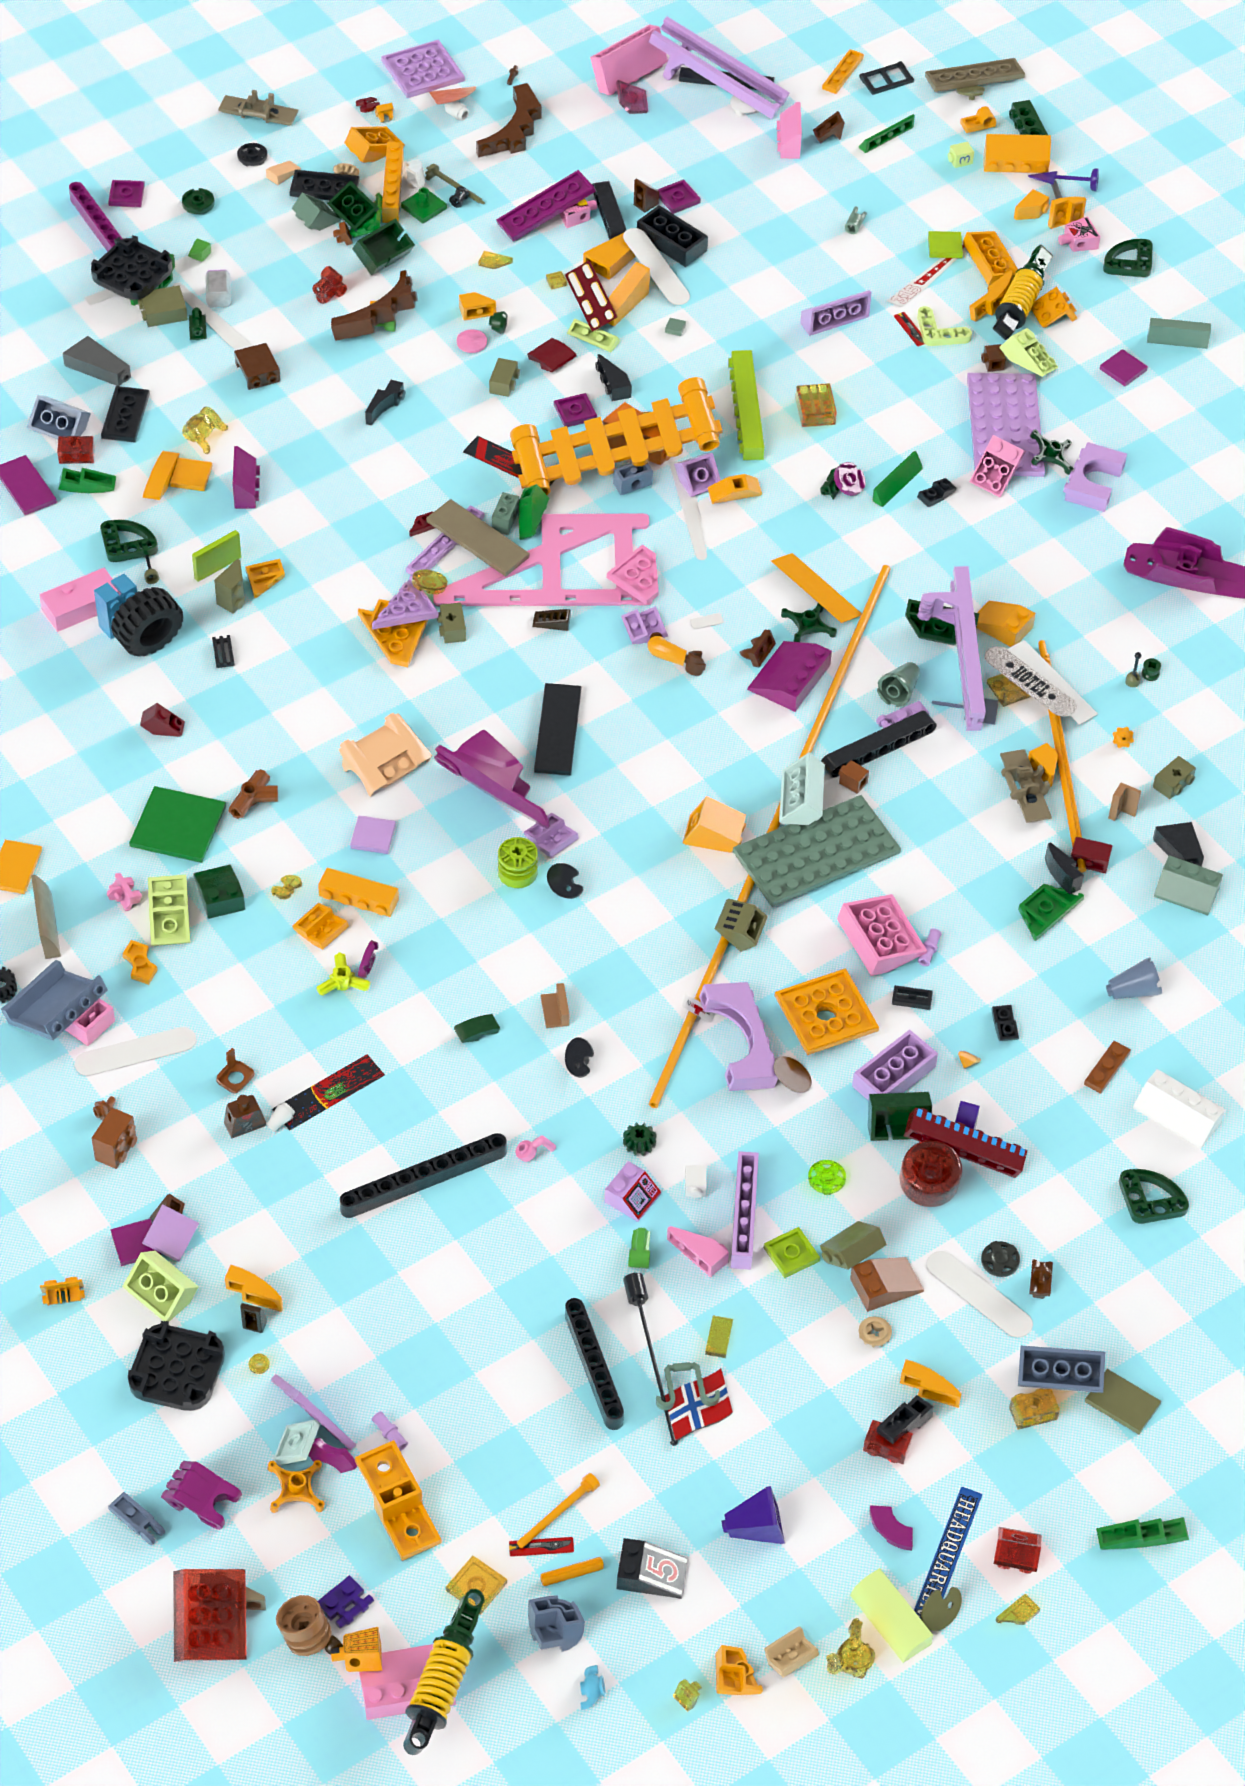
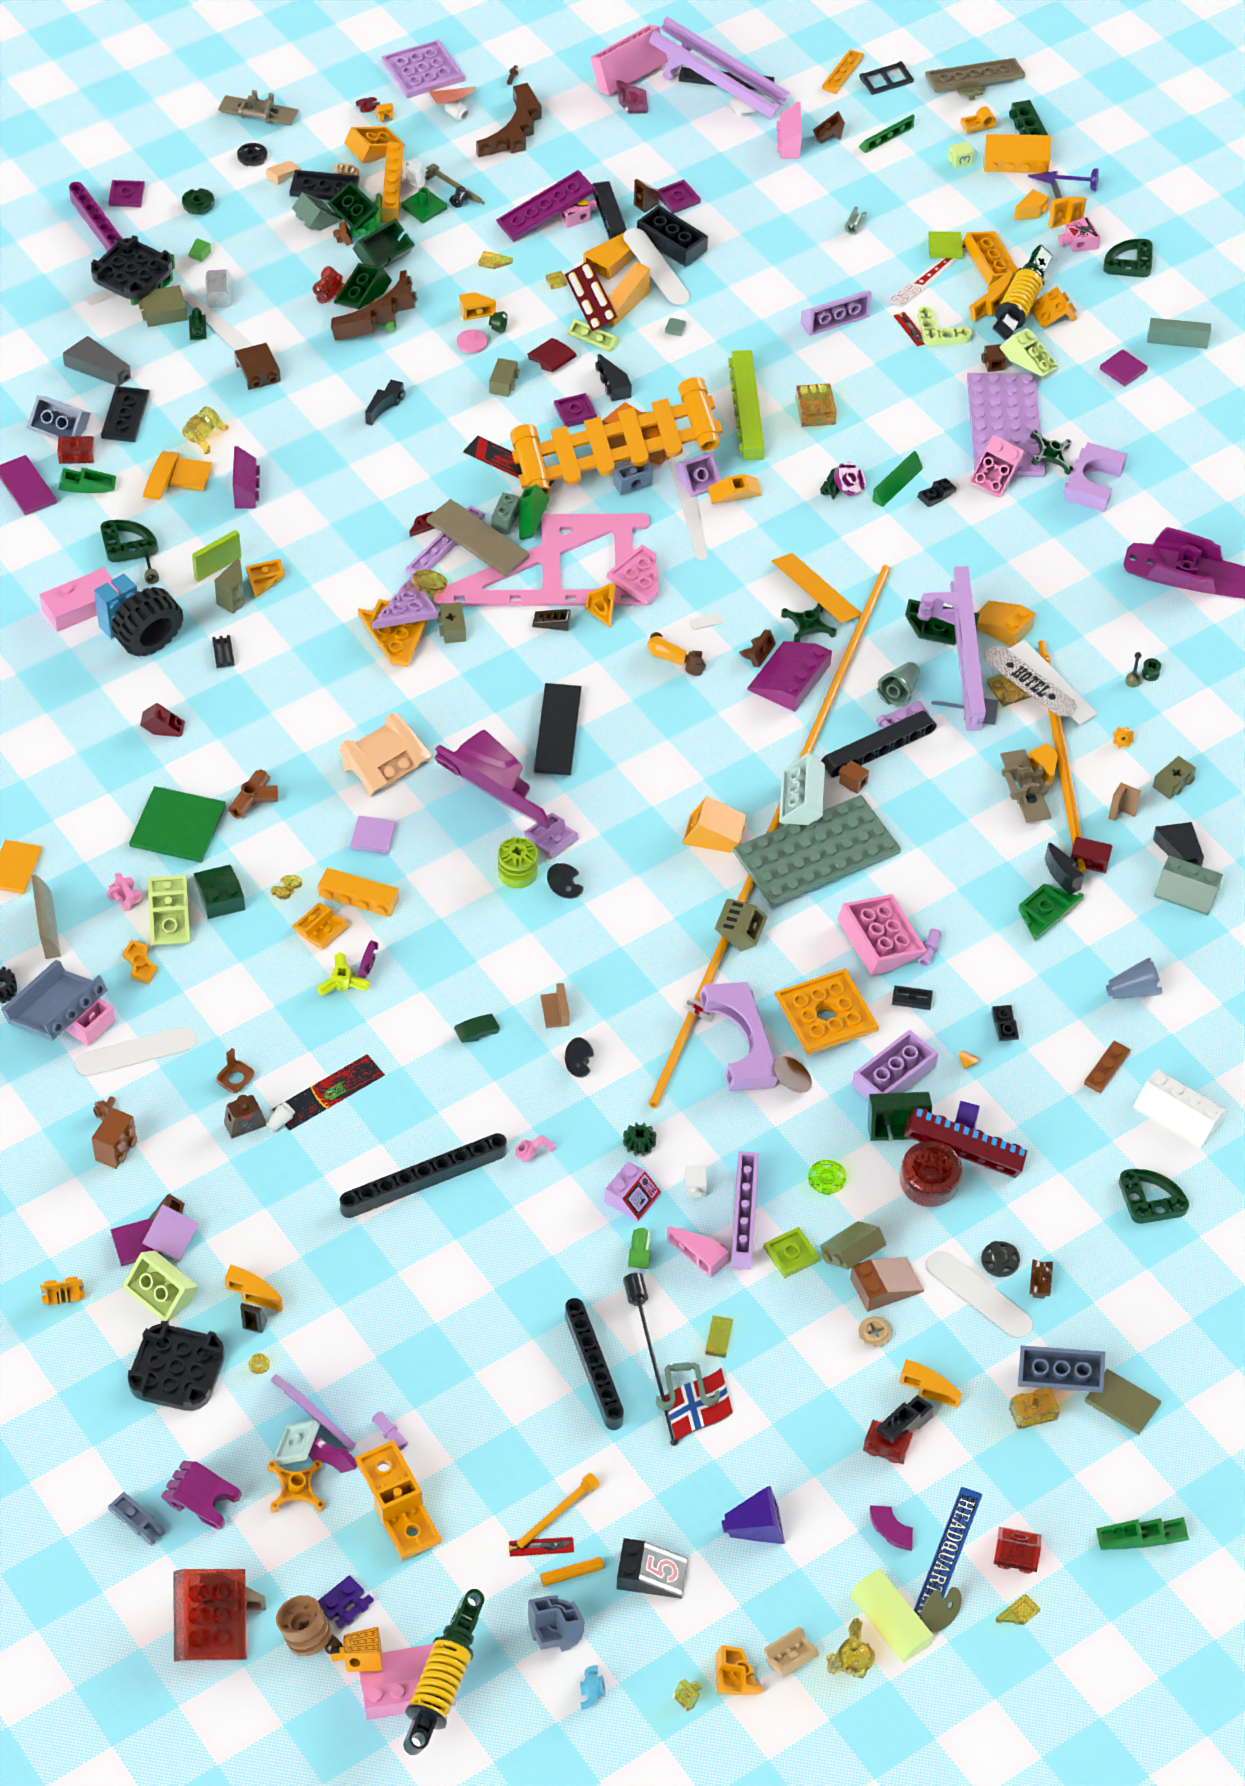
(363, 286): none -> dark green slope
(478, 1576): clear yellow tile -> none
(601, 603): none -> light orange slope
(643, 624): lavender slope -> none

